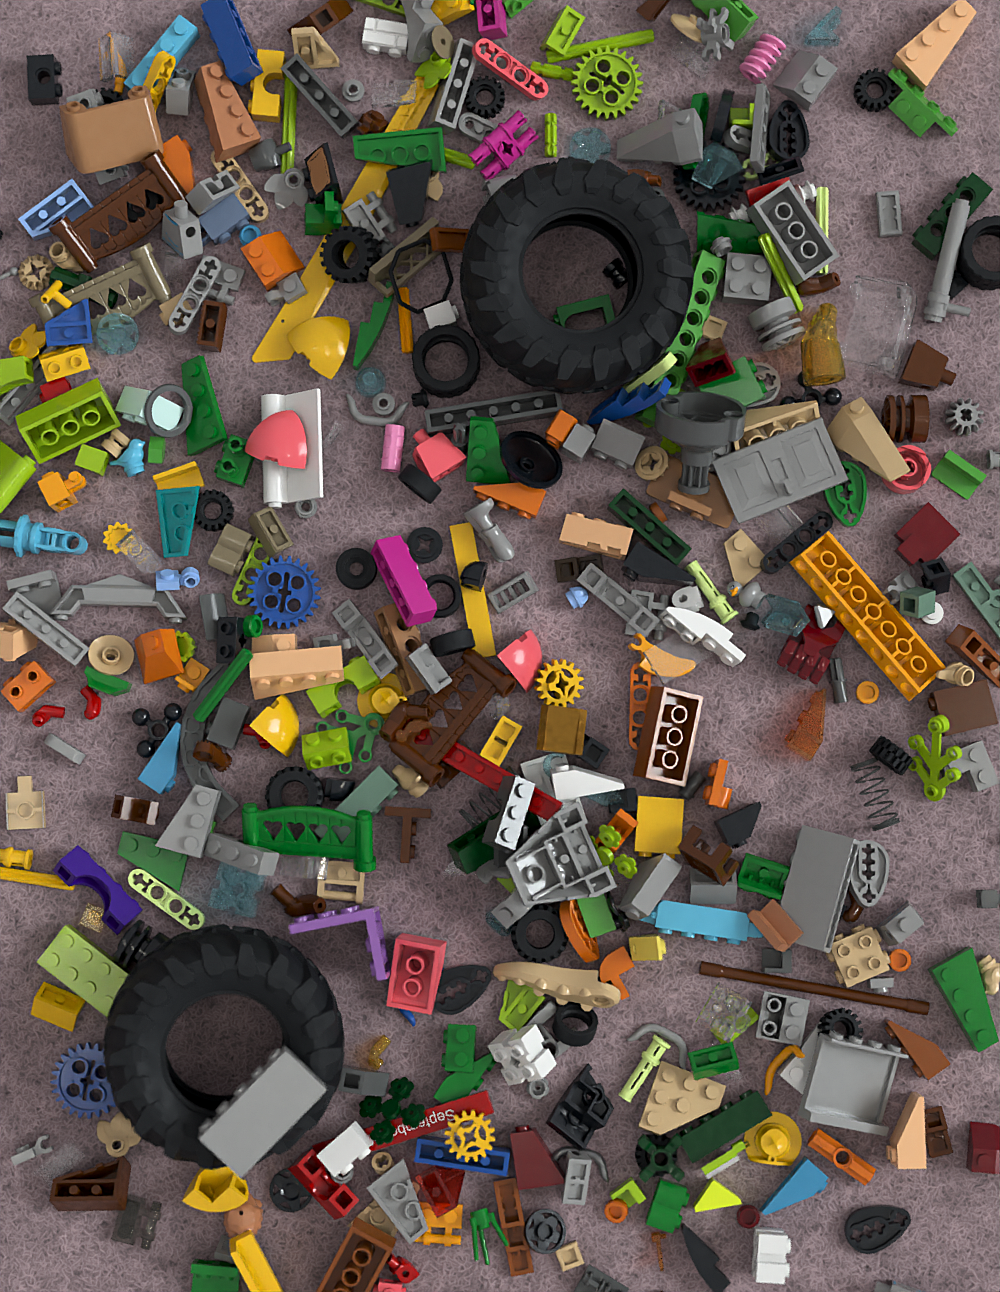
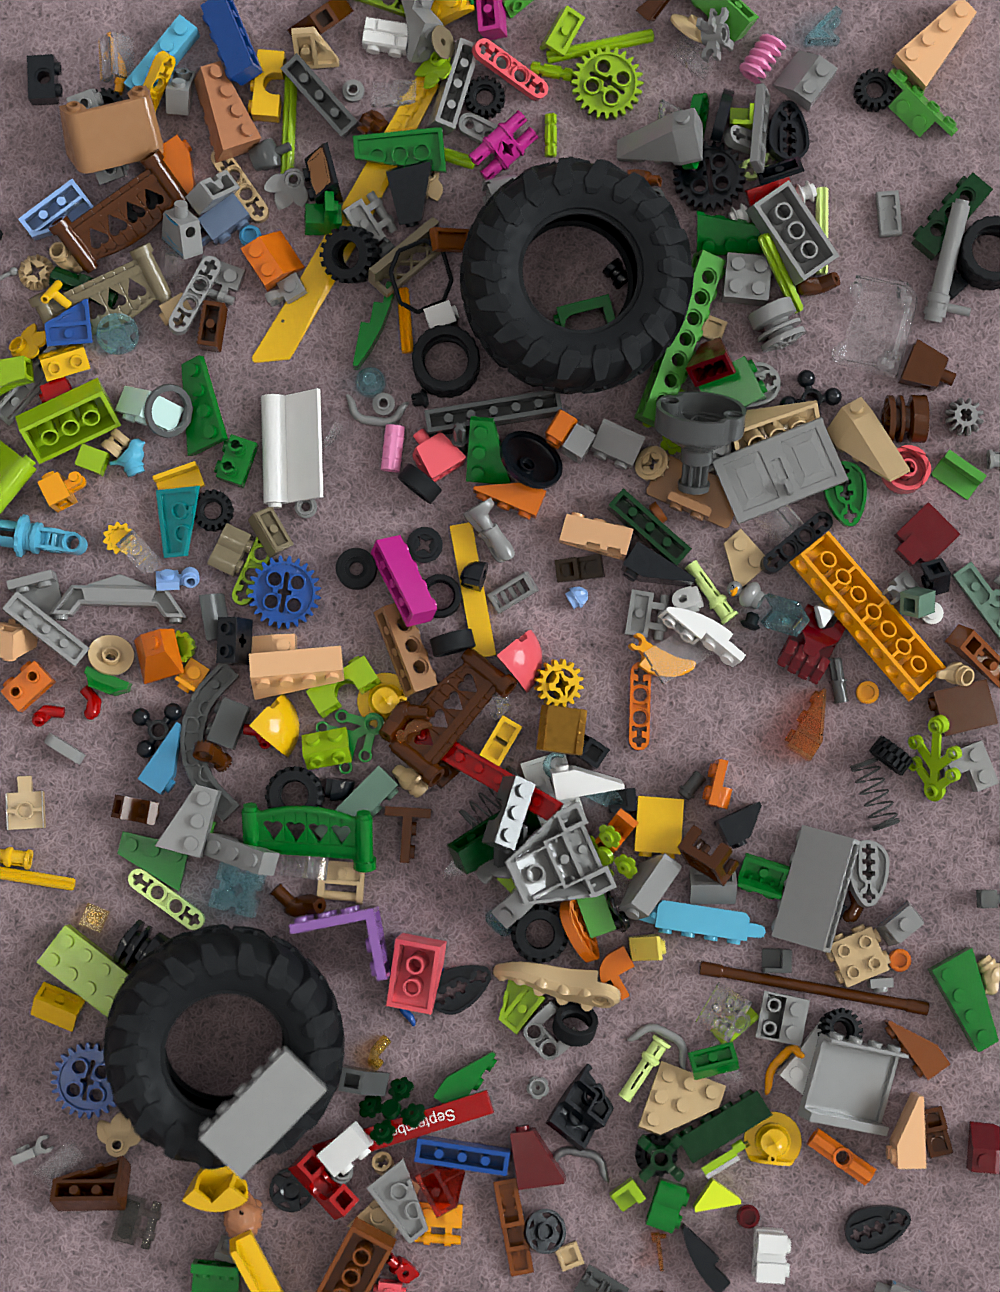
(81, 869): dark purple arch -> none
(156, 450): bright green piece -> none
(223, 685): green axle -> none
(252, 626): green tile -> none
(279, 440): coral brick -> none
(322, 342): yellow brick -> none
(332, 640): light grey plate -> none
(366, 638): light grey slope -> none
(428, 669): light grey hinge -> none
(459, 1048): green bracket -> none
(460, 1129): yellow gear -> none
(480, 1220): green plant -> none
(522, 1055): white brick -> none
(576, 1178): light grey hinge -> none
(590, 146): clear light blue wheel -> none
(616, 1210): orange tile -> none
(618, 599): light grey slope -> none
(625, 404): blue slope -> none
(655, 371): yellowish green beam -> none
(668, 736): dark orange brick -> none
(716, 166): clear light blue slope -> none
(721, 246): light grey plate -> none
(776, 925): nougat panel -> none
(798, 1185): dark azure slope -> none
(821, 350): clear yellow piece -> none

